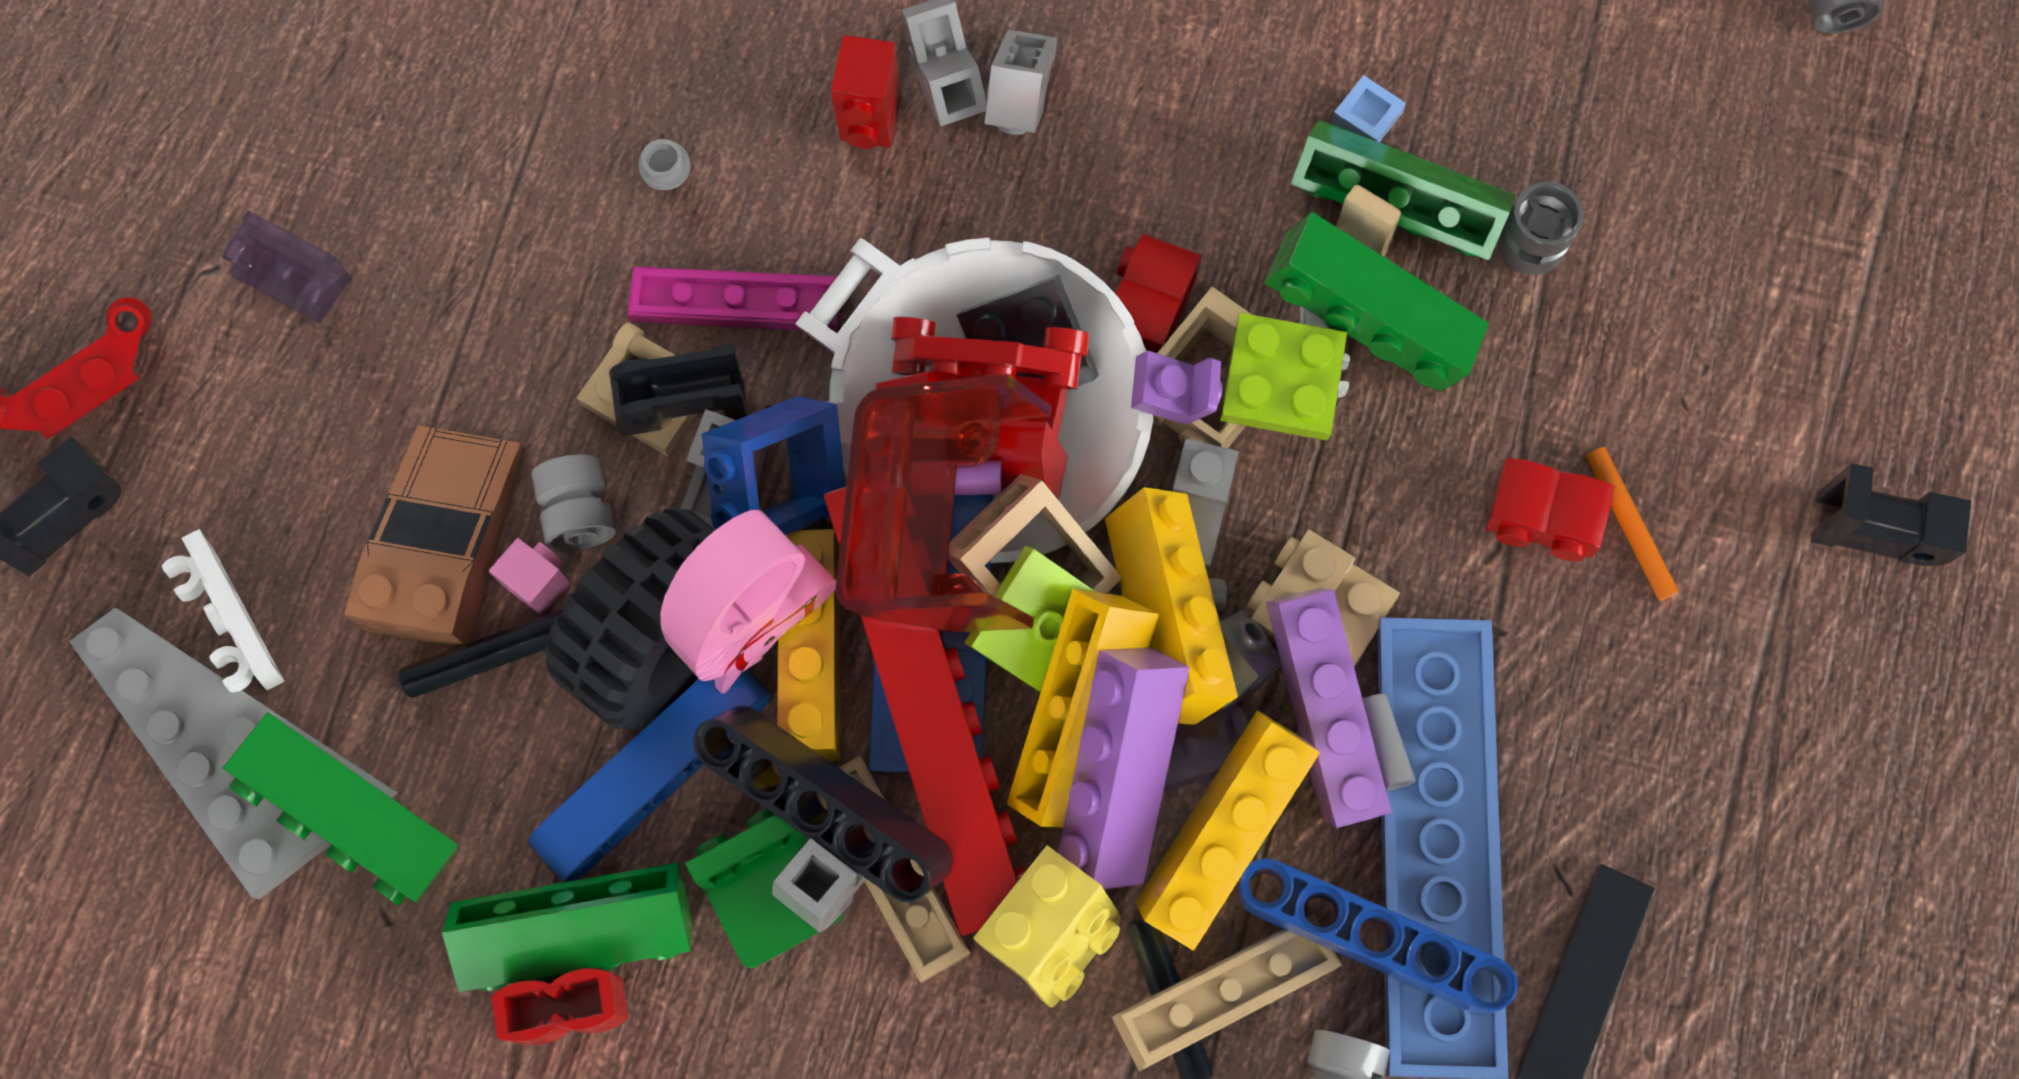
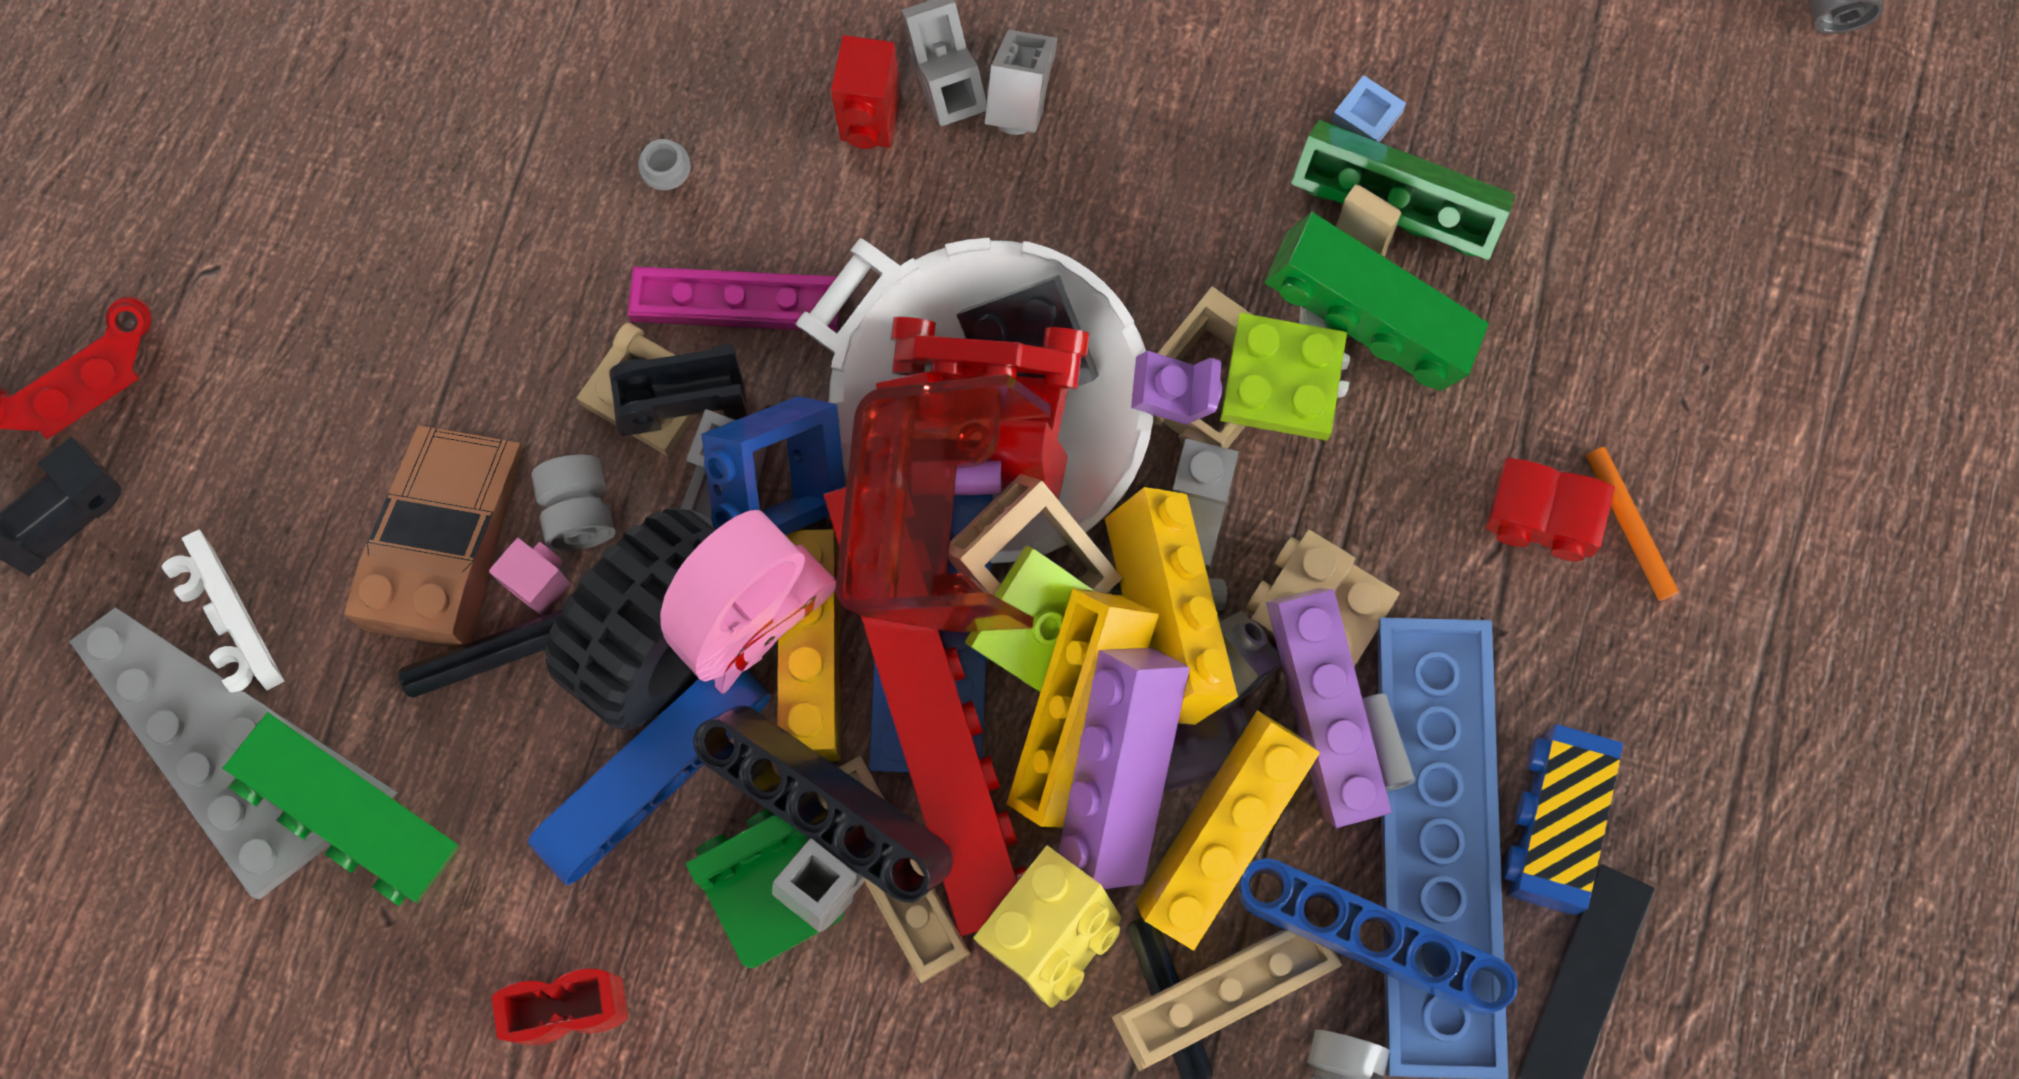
(286, 267): clear purple hinge -> none
(568, 927): green brick -> none
(1156, 287): red brick -> none
(1540, 227): flat silver wheel -> none
(1563, 819): none -> brick
(1914, 531): black piece -> none

